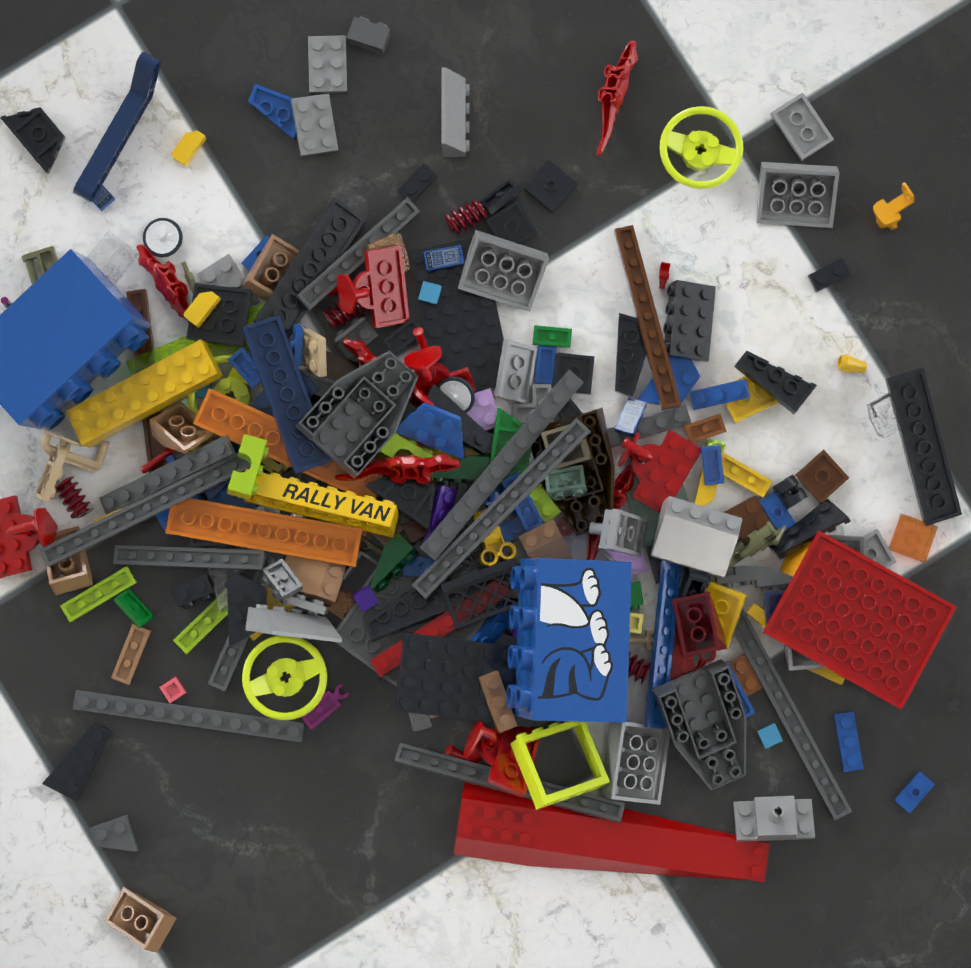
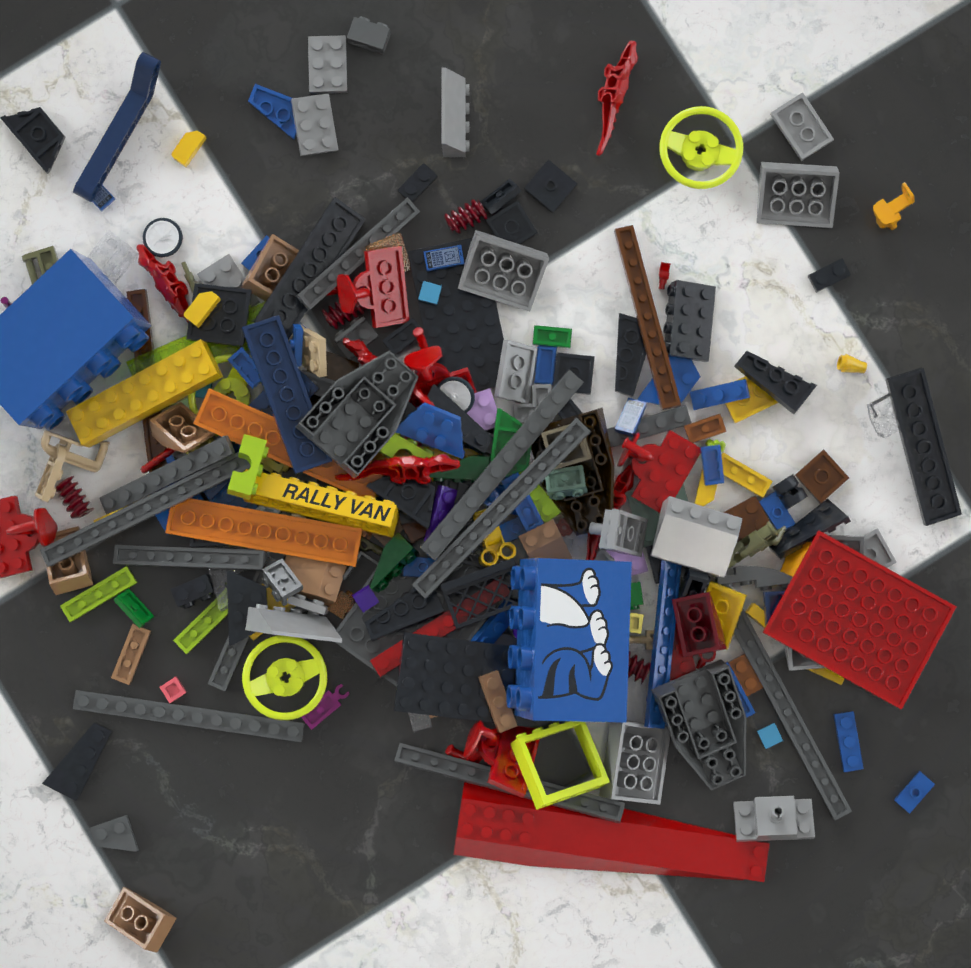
(912, 538): clear orange tile -> none

